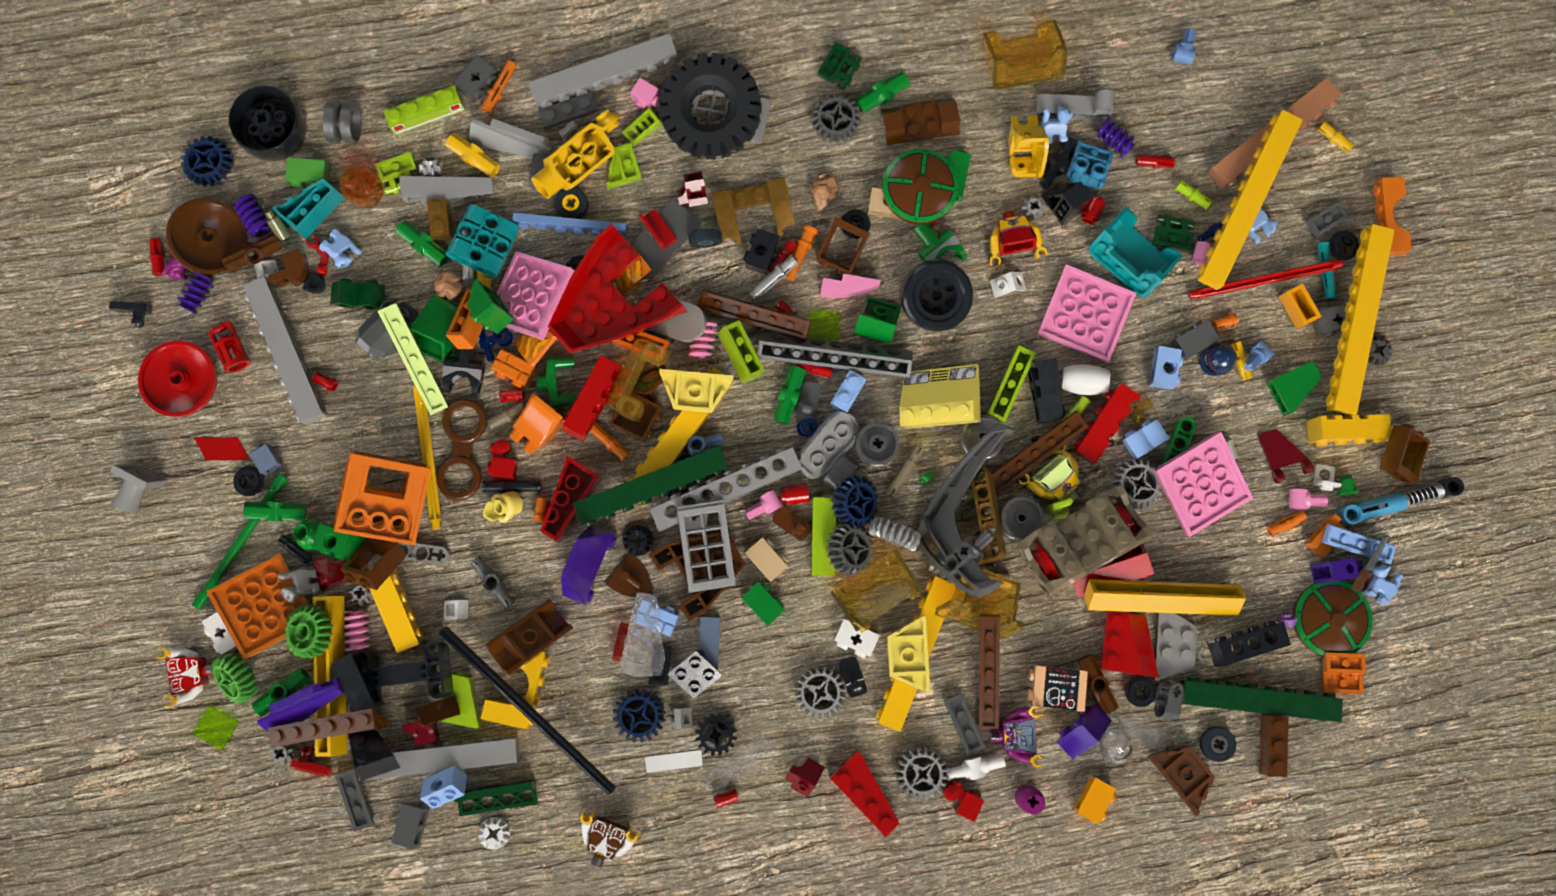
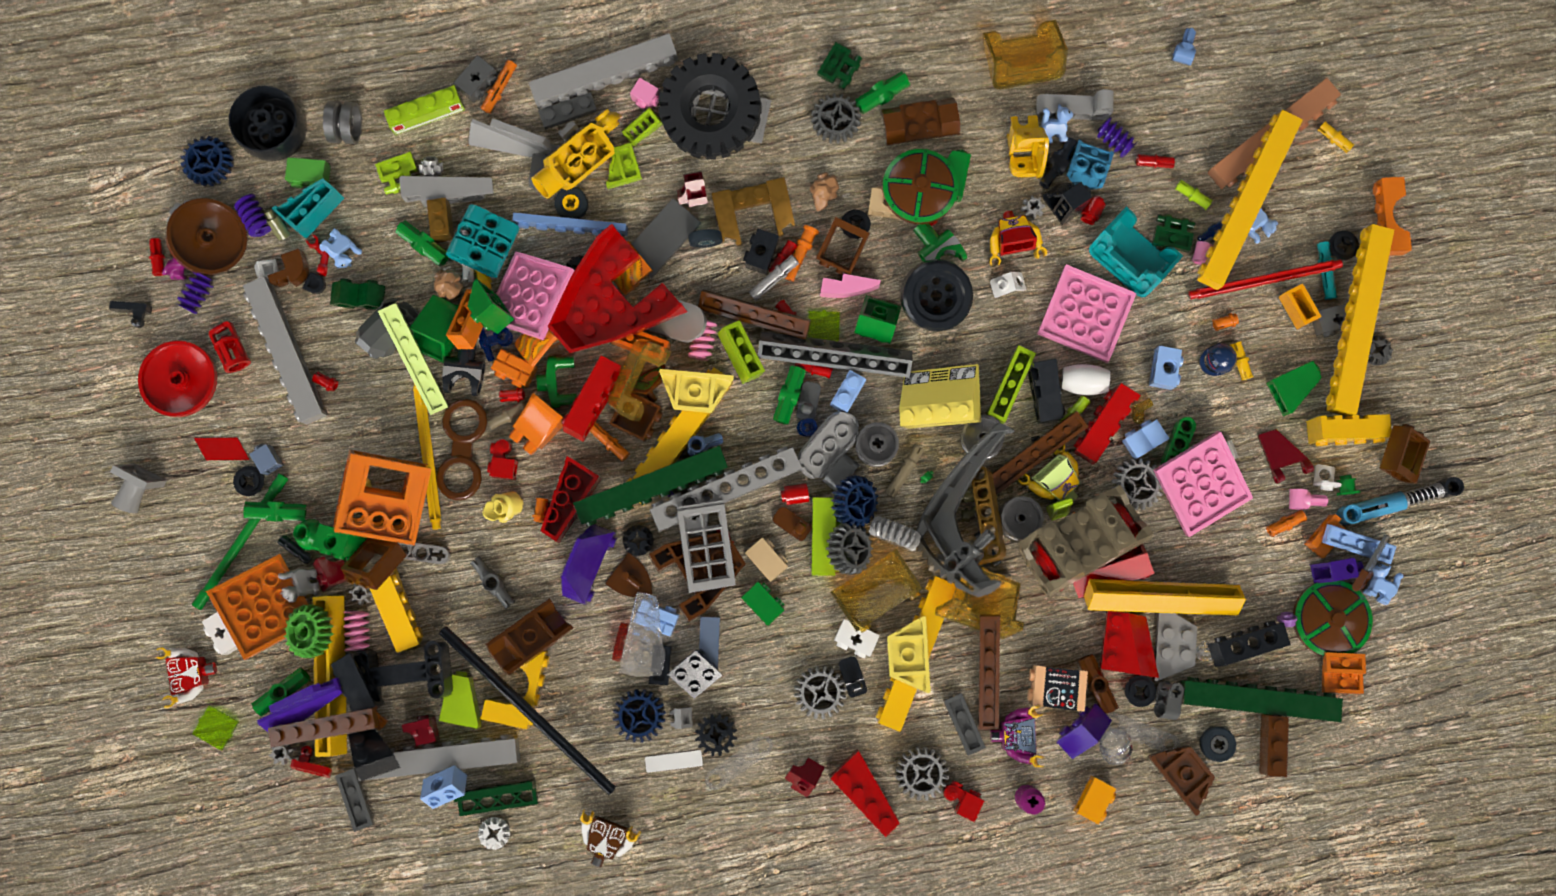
(234, 677): bright green gear -> none
(240, 258): reddish brown piece -> none
(361, 187): clear orange brick -> none
(410, 825): dark grey hinge -> none
(438, 711): reddish brown slope -> none
(455, 609): white slope -> none
(472, 155): yellow piece -> none
(514, 485): black pin -> none
(658, 229): red panel -> none
(726, 798): red pin -> none
(768, 503): bright pink axle -> none
(975, 767): white pin -> none
(1195, 340): dark grey piece -> none
(1258, 354): medium blue axle -> none
(1327, 219): dark grey plate -> none

